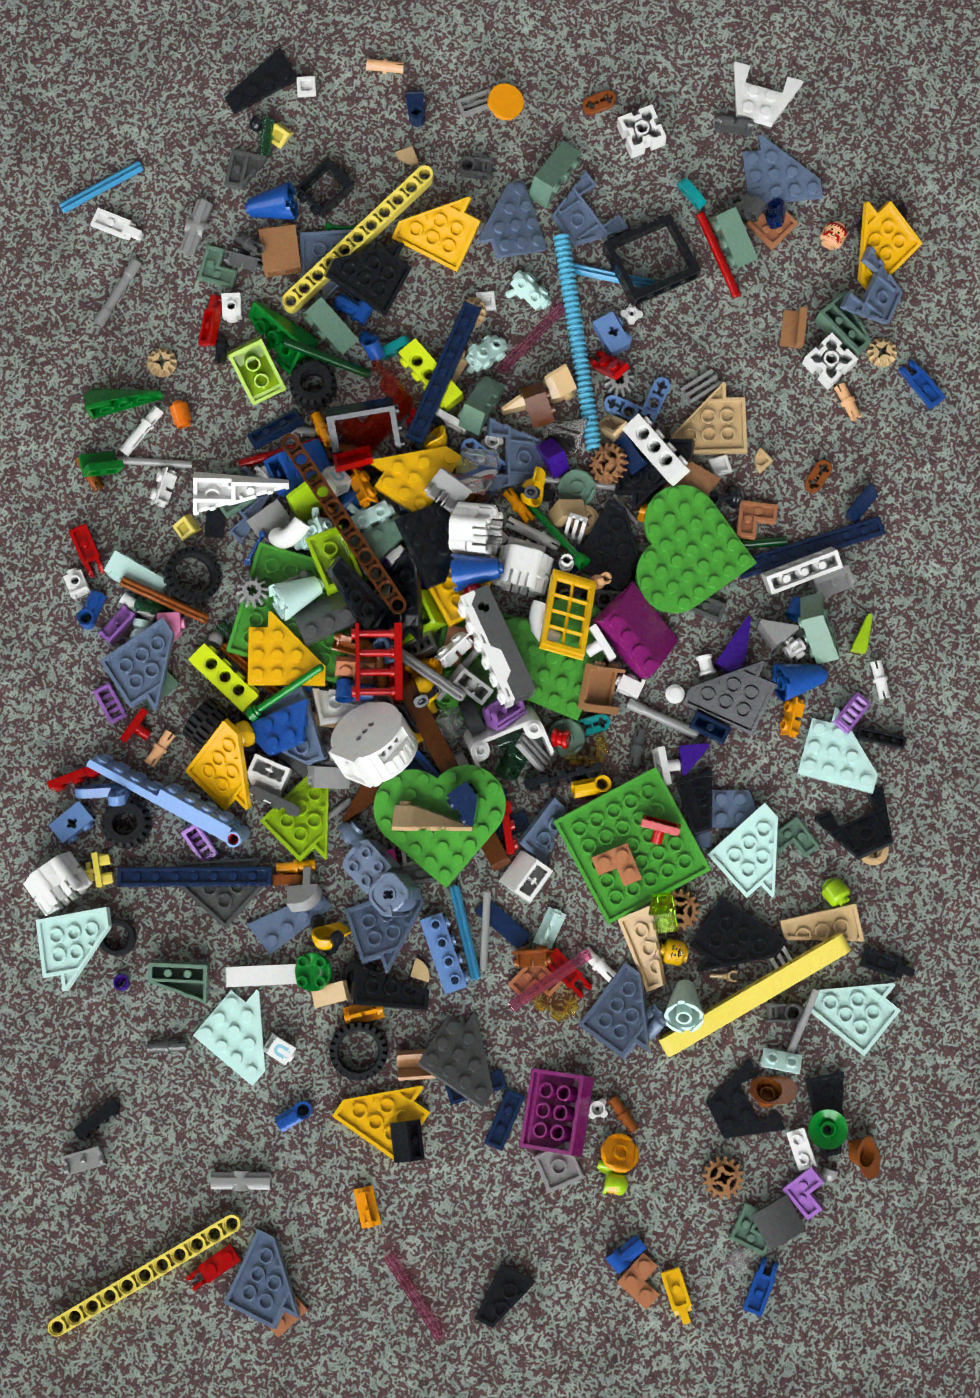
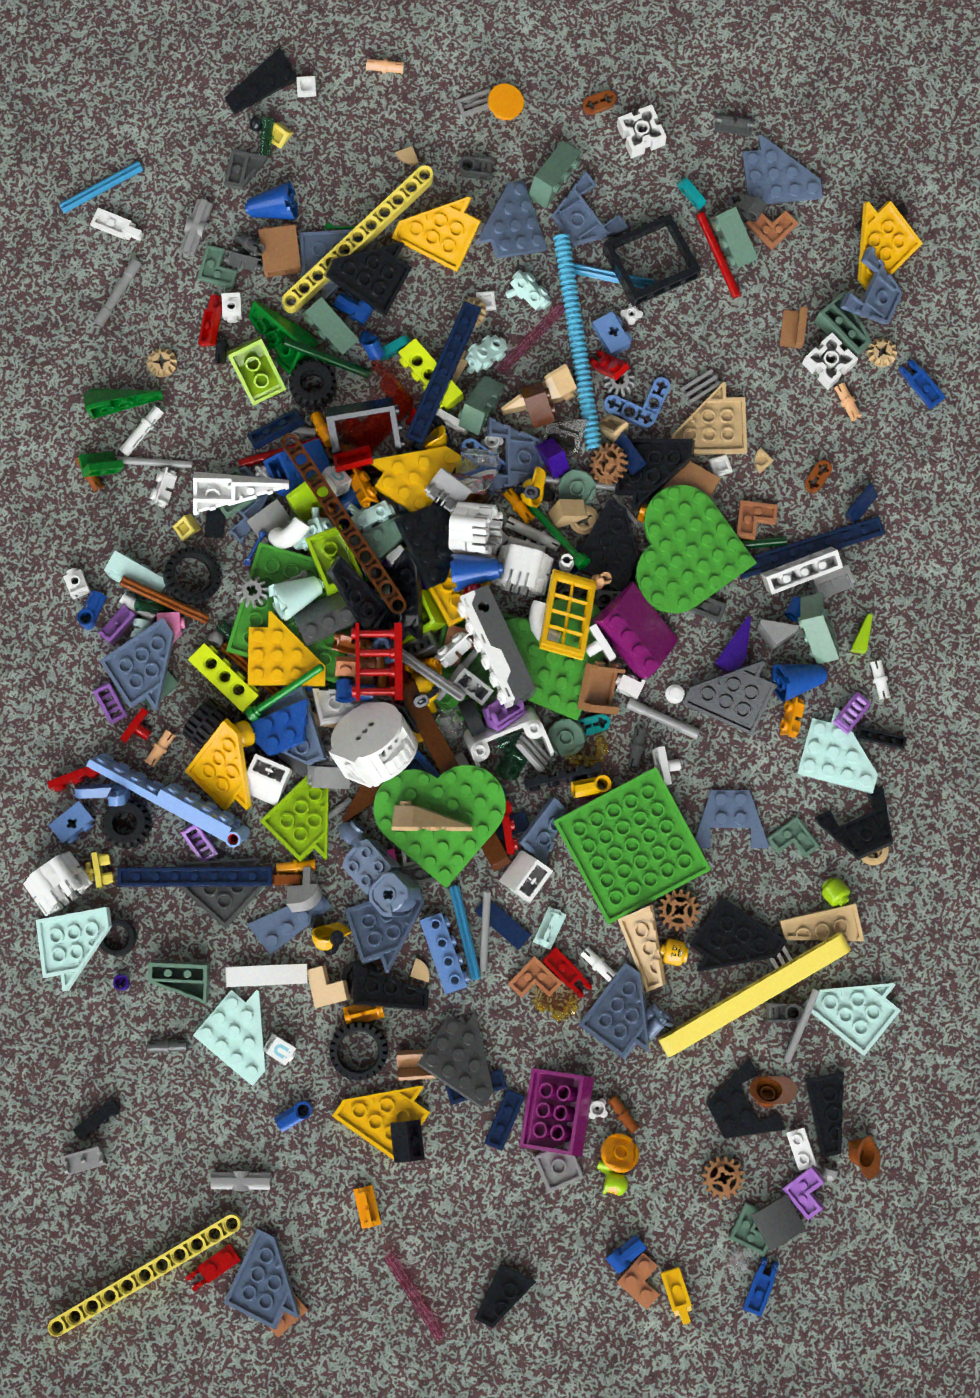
(86, 548): red hinge -> none
(180, 414): orange brick -> none
(276, 802): dark grey hinge -> none
(312, 971): green dish -> none
(329, 167): black window -> none
(416, 105): dark blue piece -> none
(466, 801): dark blue slope -> none
(540, 955): dark orange hinge -> none
(549, 980): clear pink axle -> none
(560, 738): red wheel -> none
(572, 536): white tile -> none
(622, 860): nougat plate -> none
(636, 429): white brick -> none
(659, 828): tile -> none
(663, 909): clear neon green slope -> none
(684, 1008): light aqua cone -> none
(690, 755): dark purple slope -> none
(697, 801): black wing -> none
(706, 665): white bush -> none
(709, 727): dark blue slope -> none
(724, 976): tan hand -> none
(731, 496): black piece -> none
(750, 853): light aqua wing -> none
(760, 103): white wing -> none
(775, 213): clear blue beam -> none
(781, 1060): light aqua hinge -> none
(794, 648): white gear -> none
(833, 235): light nougat head -> none
(838, 1128): green dish -> none
(885, 964): black hinge -> none

